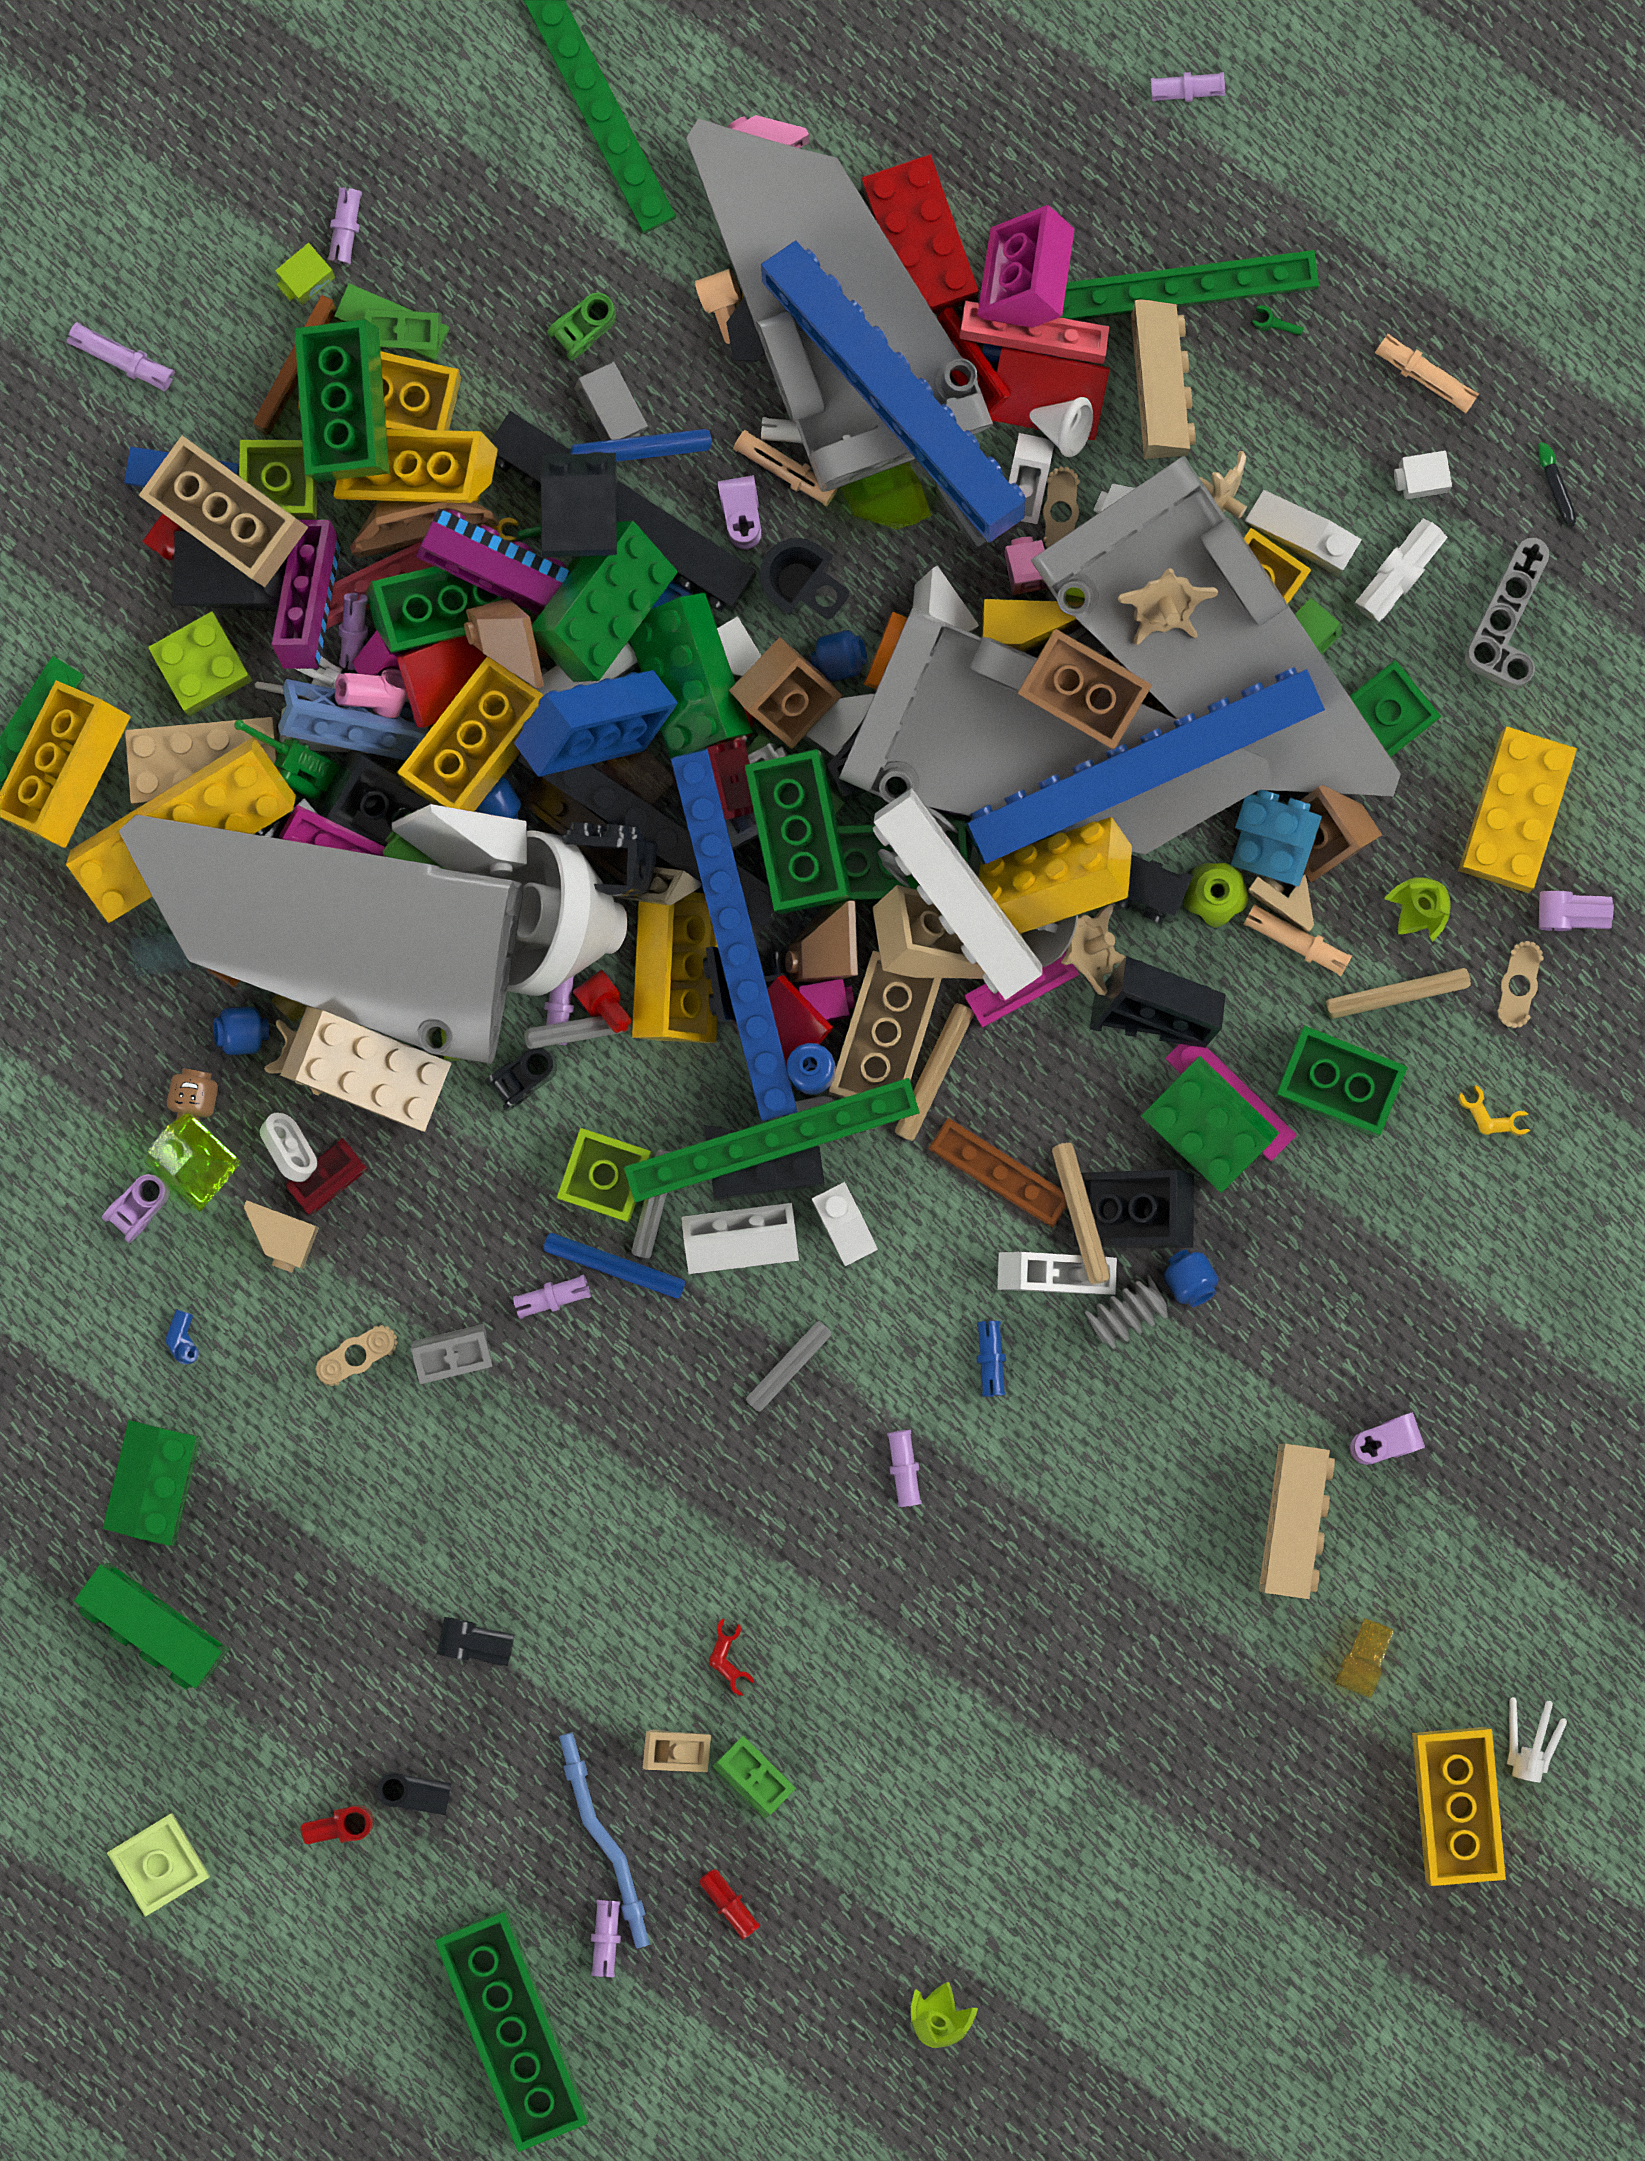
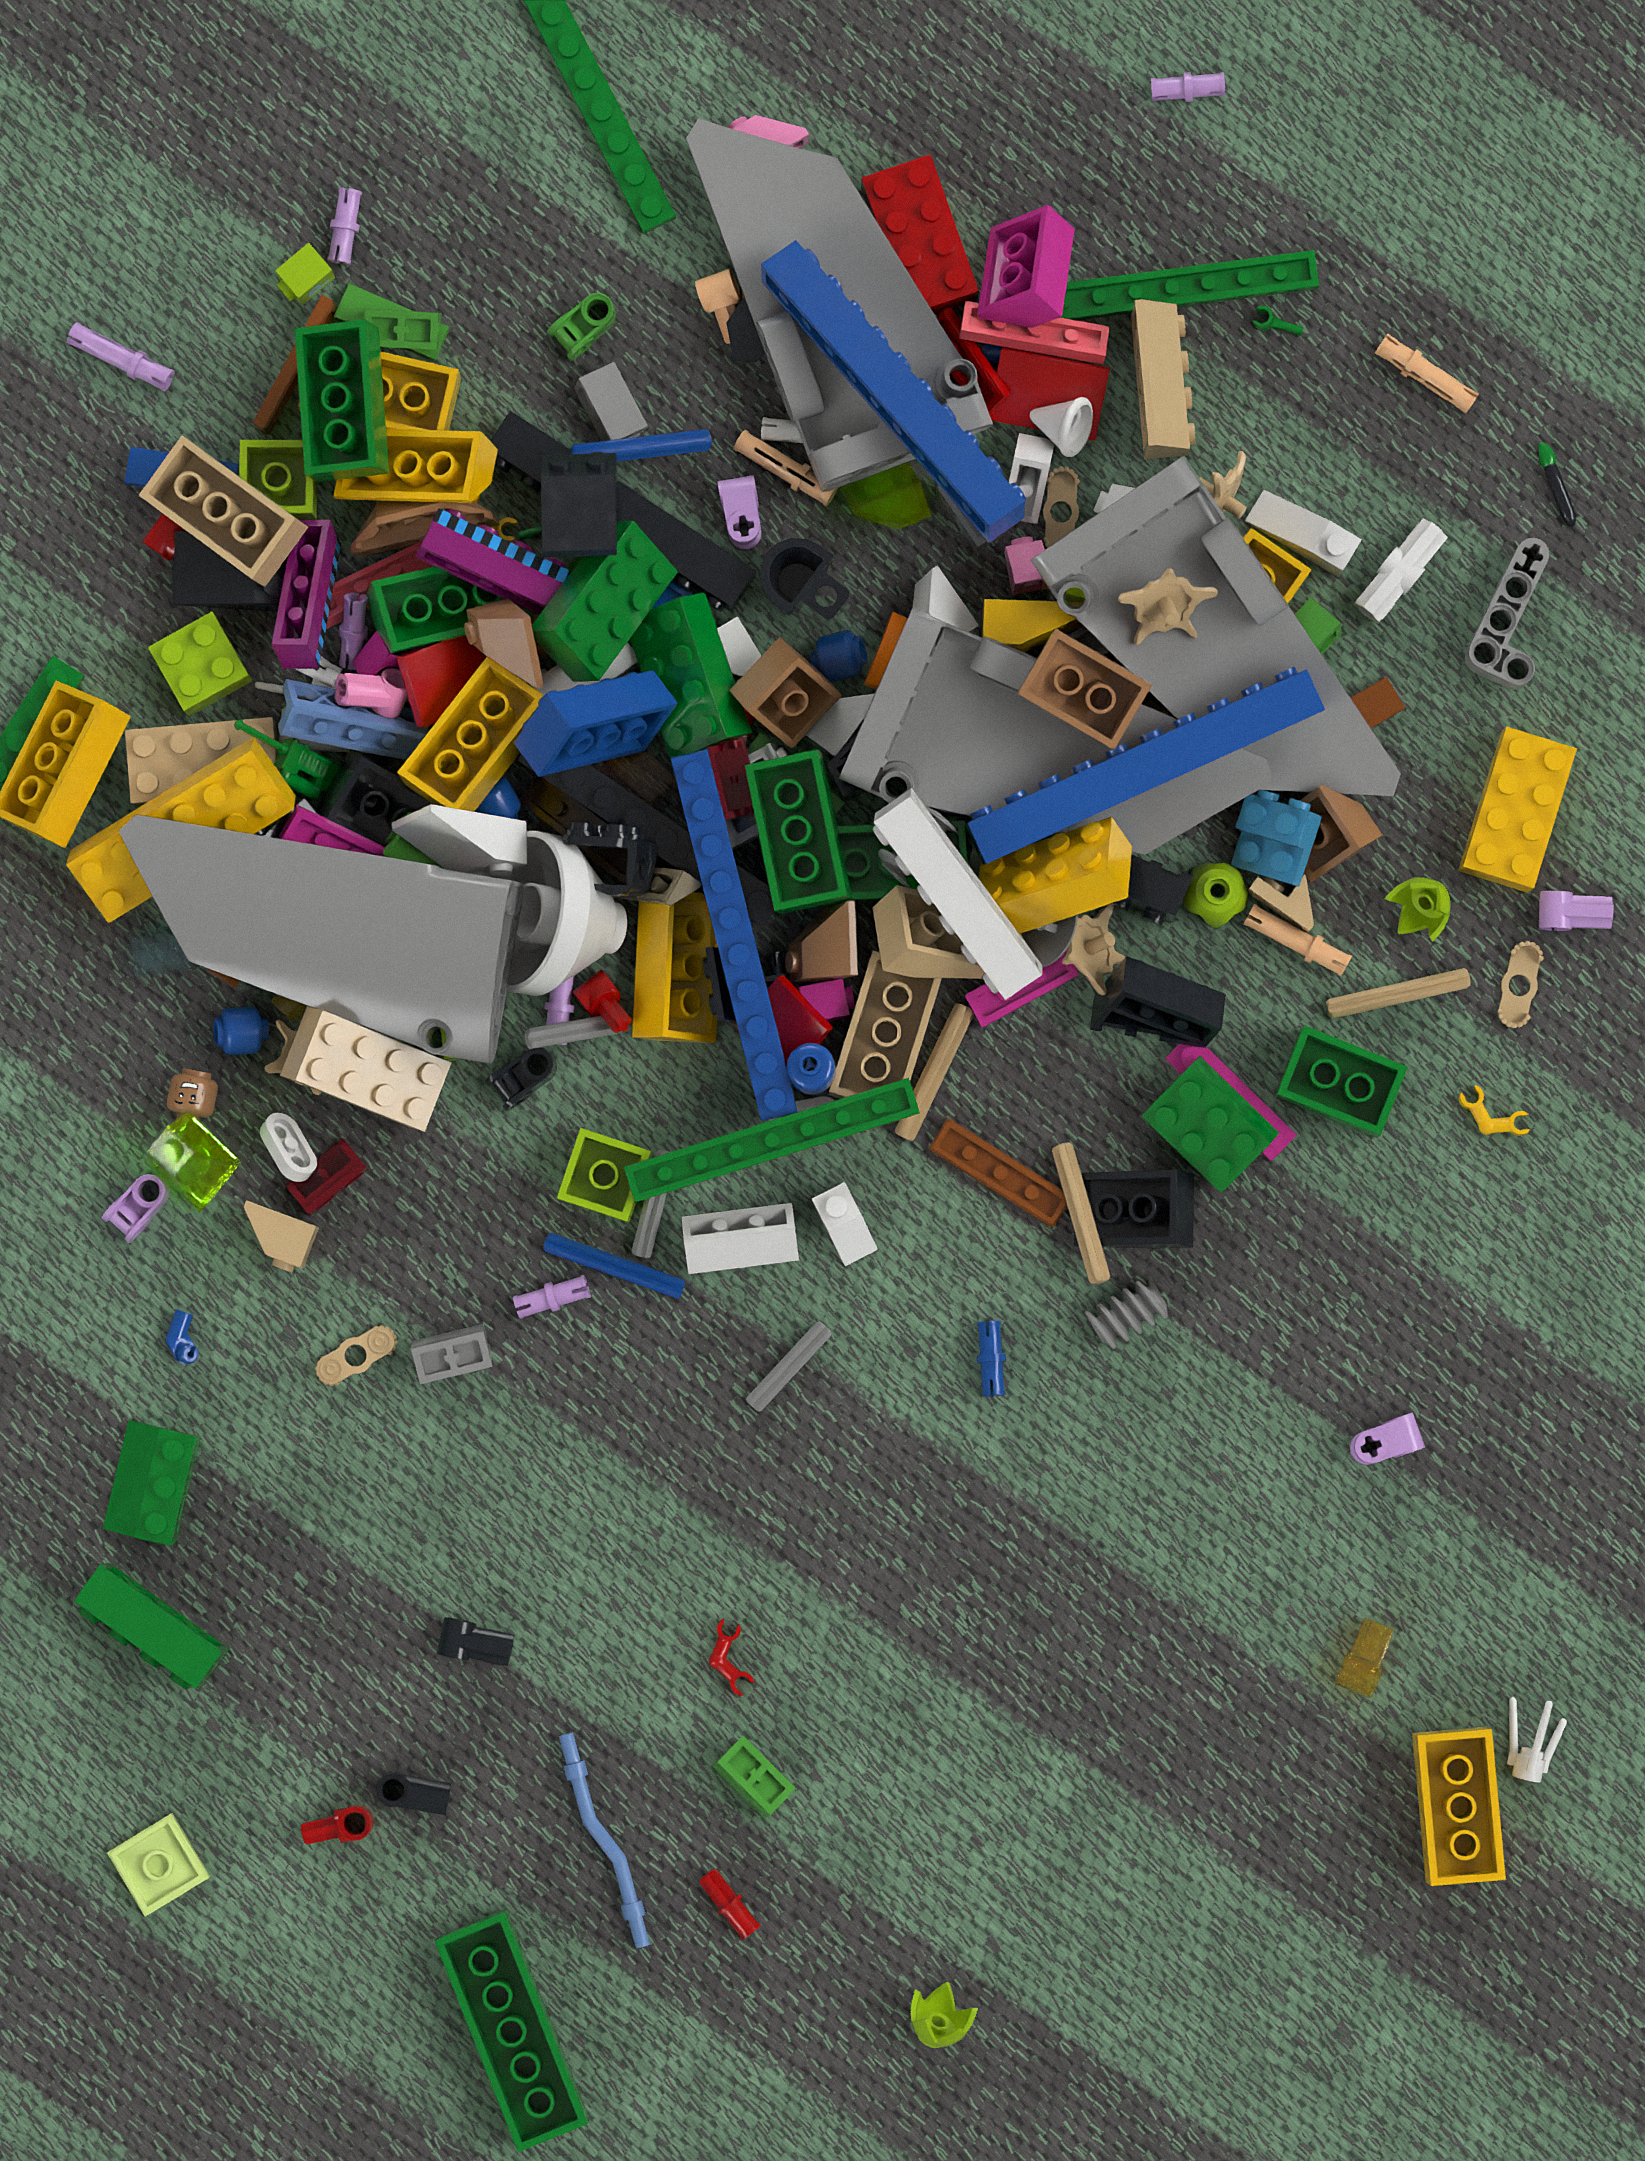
(605, 1938): lavender pin -> none
(676, 1751): tan slope -> none
(781, 1174): black wedge -> none
(904, 1468): lavender pin -> none
(1050, 1273): white slope -> none
(1191, 1278): blue head -> none
(1295, 1521): tan brick -> none
(1394, 708): green tile -> none
(1423, 475): white brick -> none

